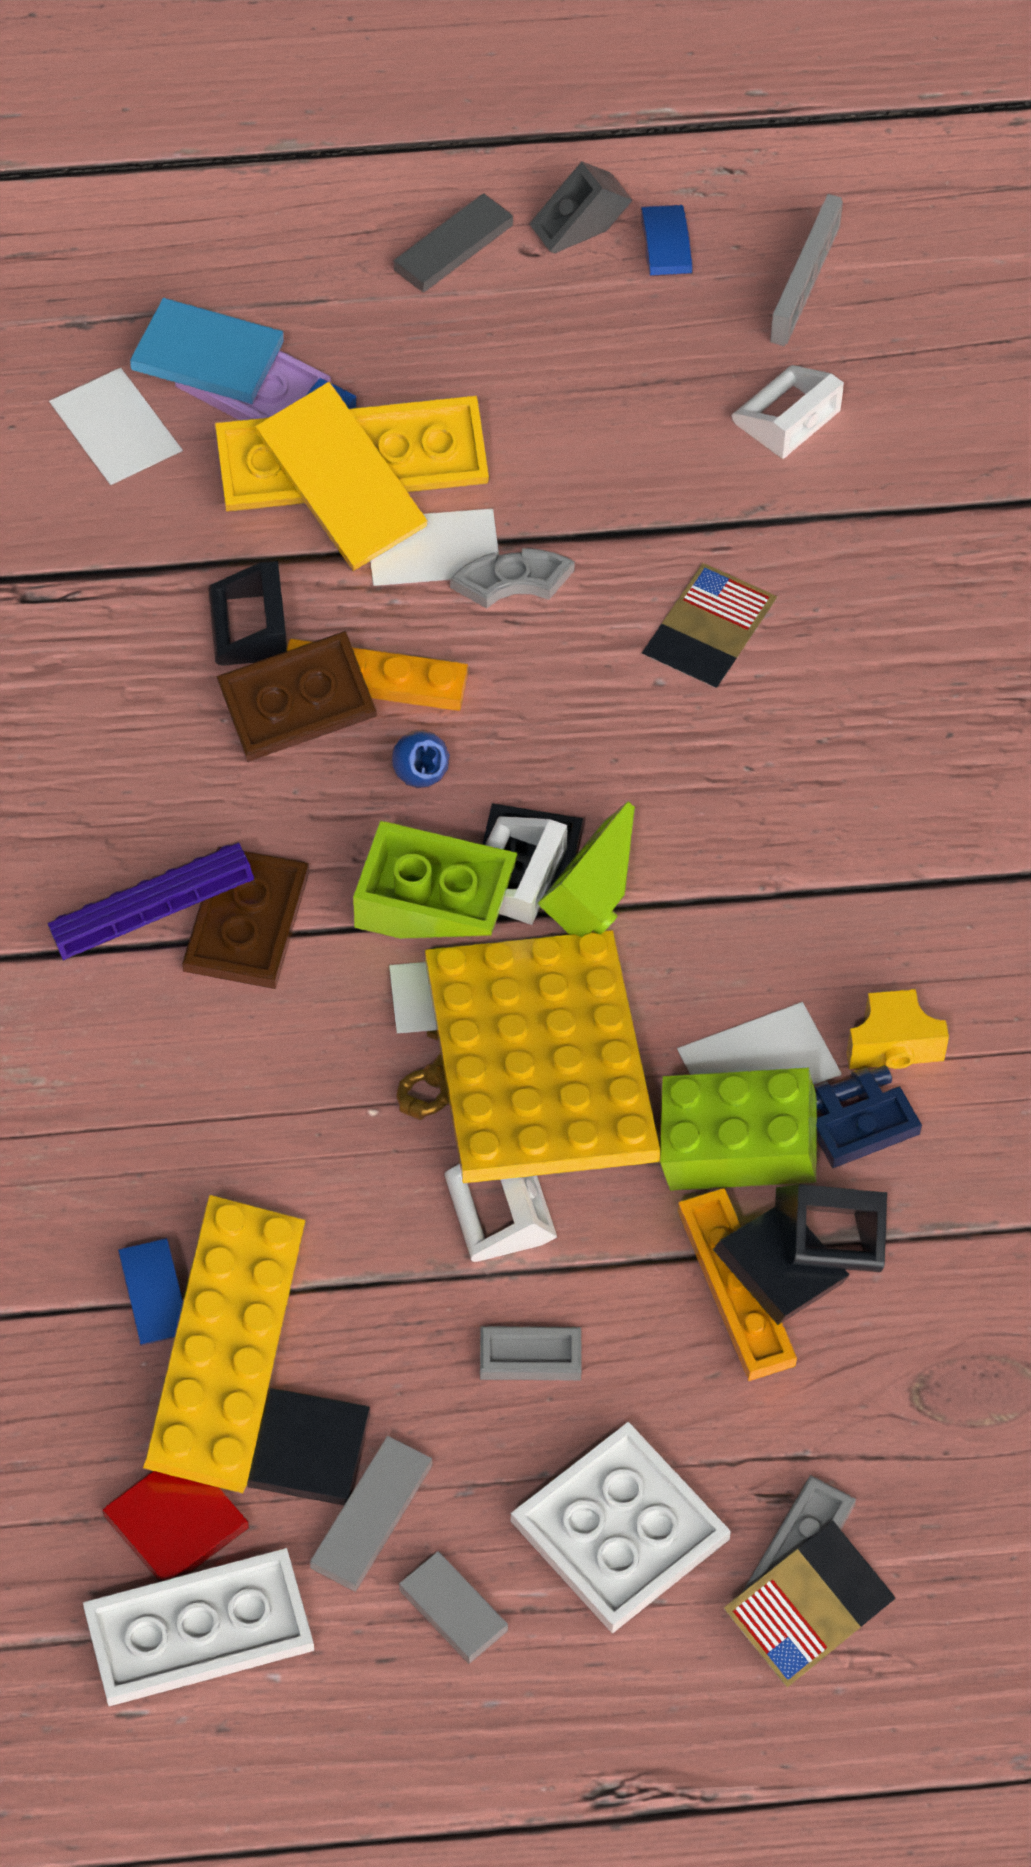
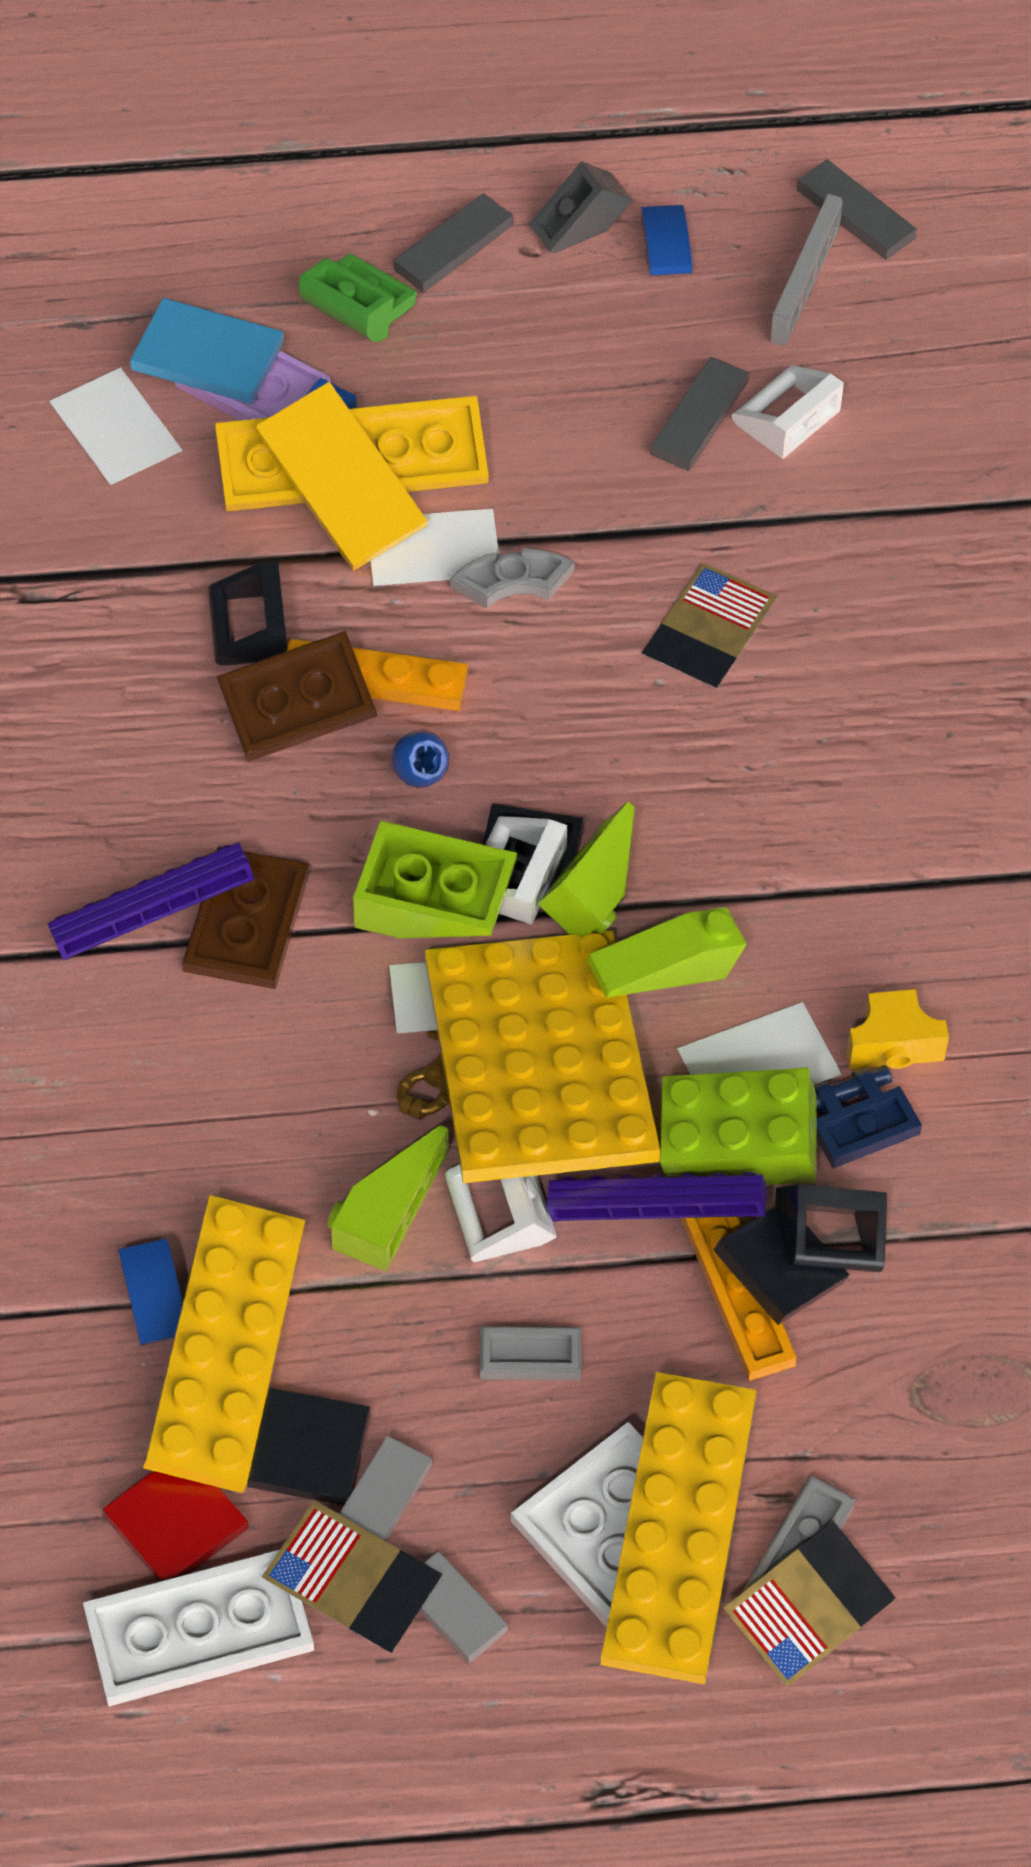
(352, 1576): none -> sticker
(356, 295): none -> bright green brick
(386, 1202): none -> lime slope
(657, 1197): none -> dark purple piece
(672, 954): none -> lime slope
(679, 1528): none -> yellow plate
(699, 413): none -> dark grey tile
(861, 211): none -> dark grey tile

